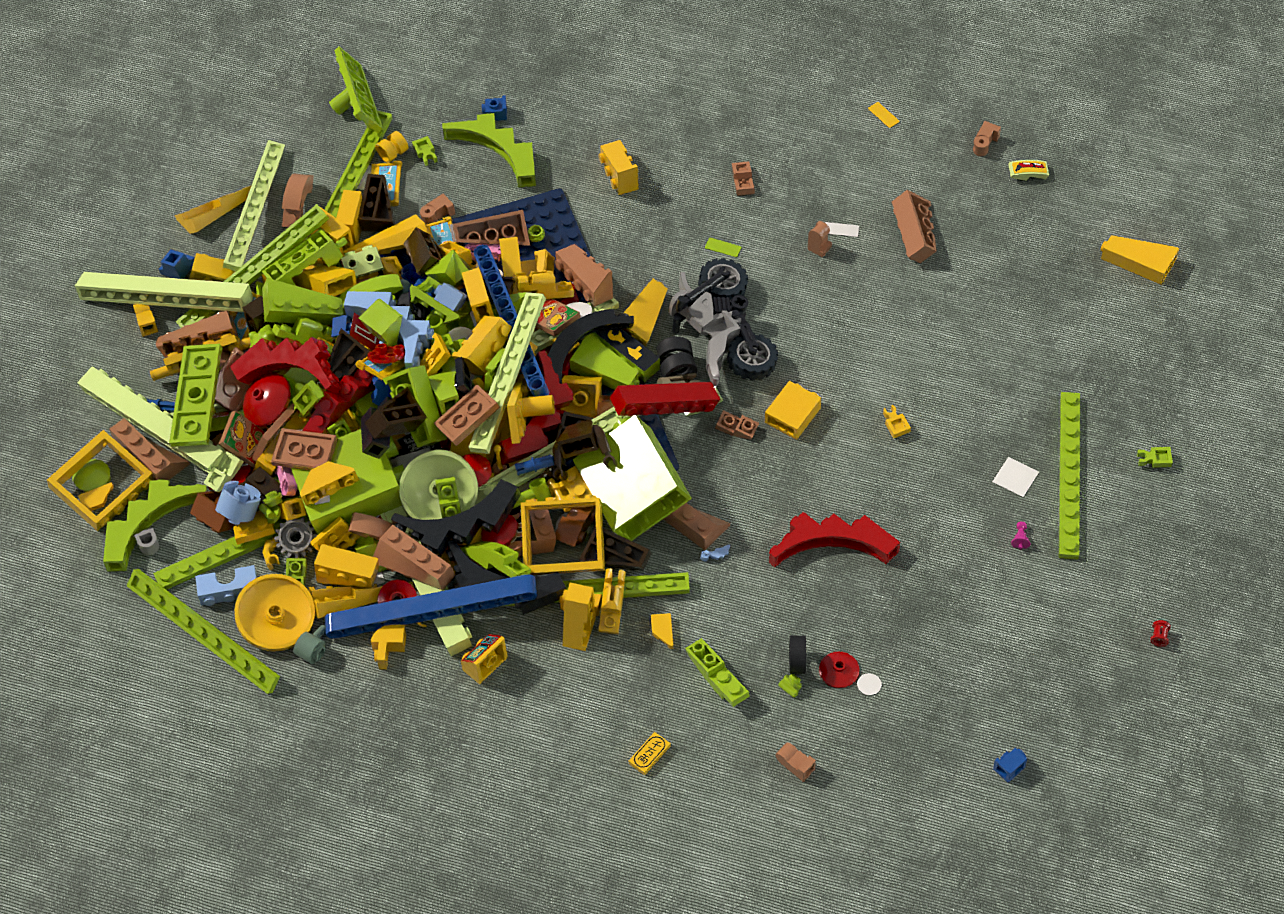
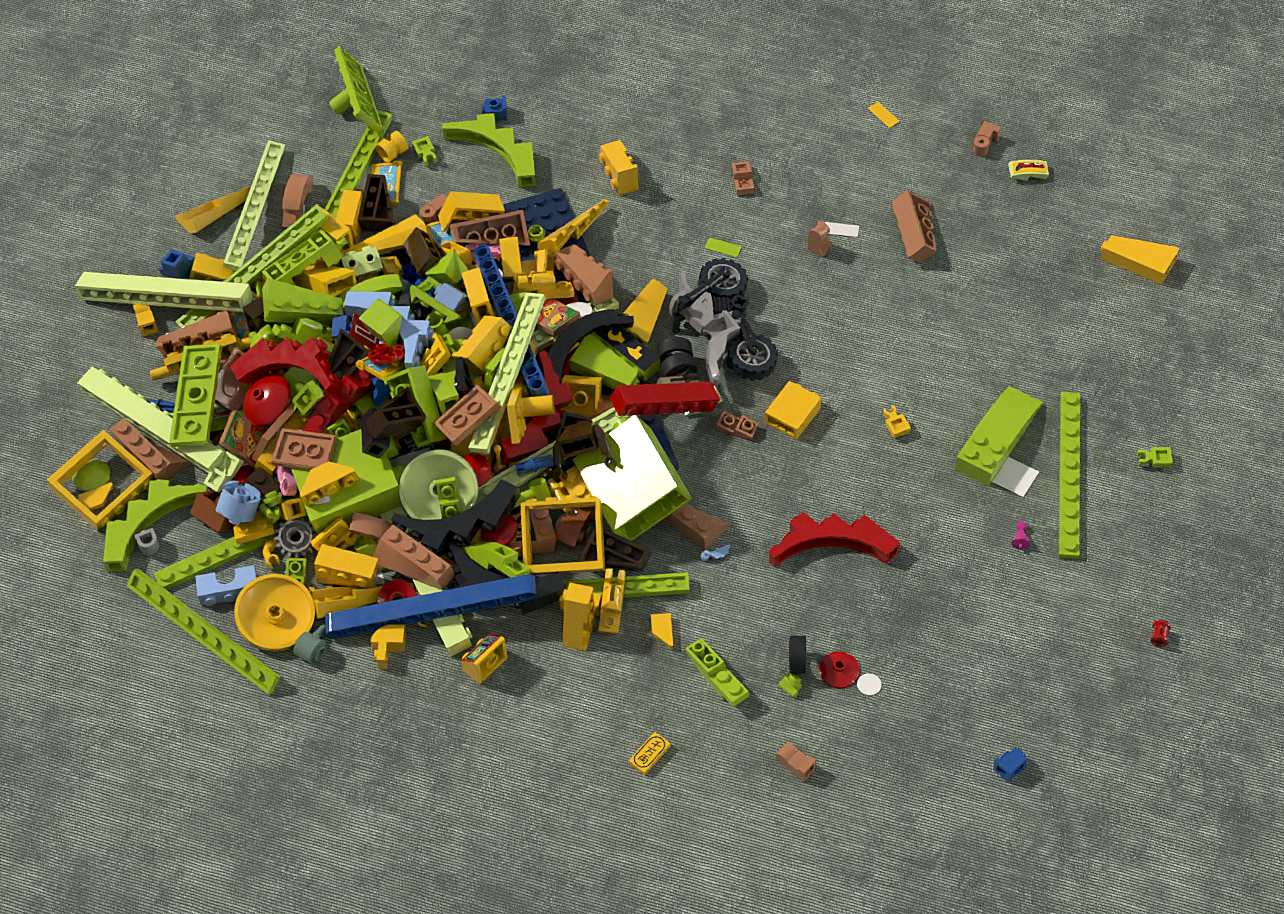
(468, 206): none -> yellow wedge
(574, 229): none -> yellow wedge
(997, 435): none -> lime slope

